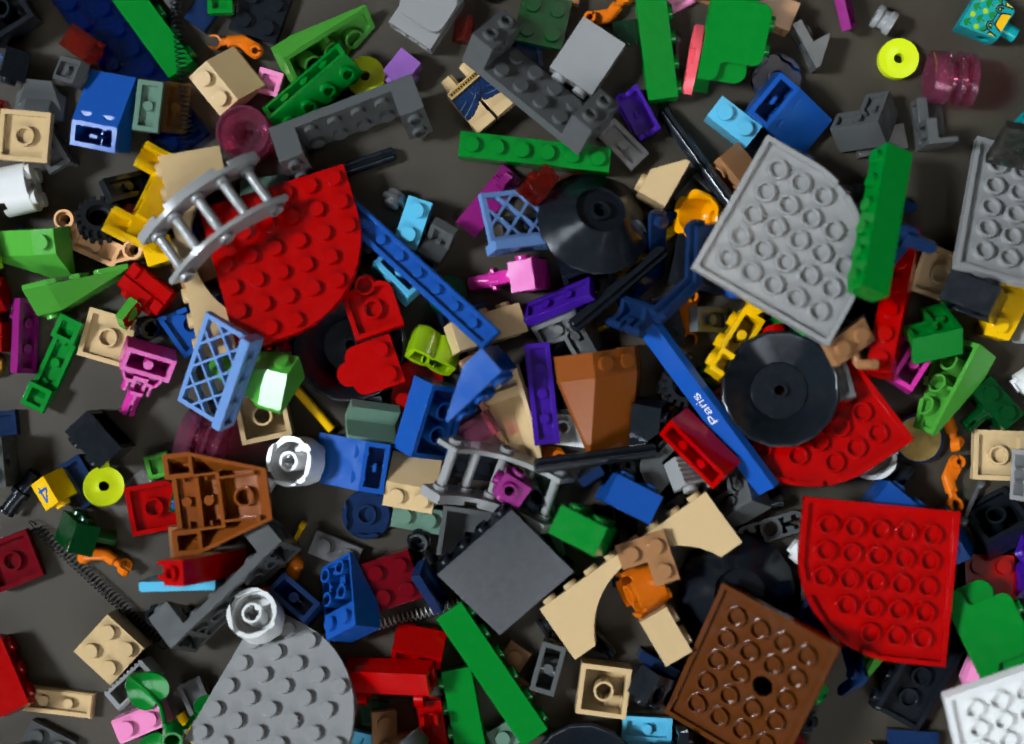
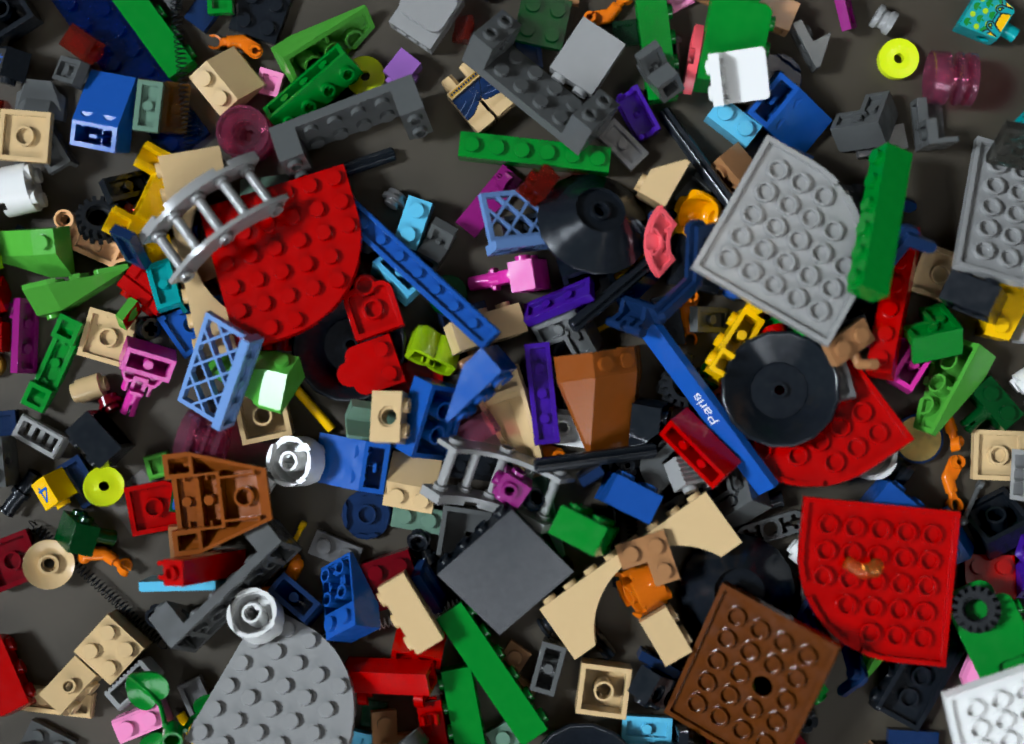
(48, 577): none -> tan dish
(54, 433): none -> light grey slope
(71, 687): none -> tan brick
(89, 388): none -> tan brick
(110, 402): none -> dark red plate
(130, 247): none -> dark blue tile
(164, 294): none -> teal panel
(381, 405): none -> tan brick
(410, 612): none -> tan brick
(657, 241): none -> coral tile
(658, 72): none -> dark grey brick
(738, 76): none -> white bracket
(864, 571): none -> clear orange arm
(988, 597): none -> black tyre

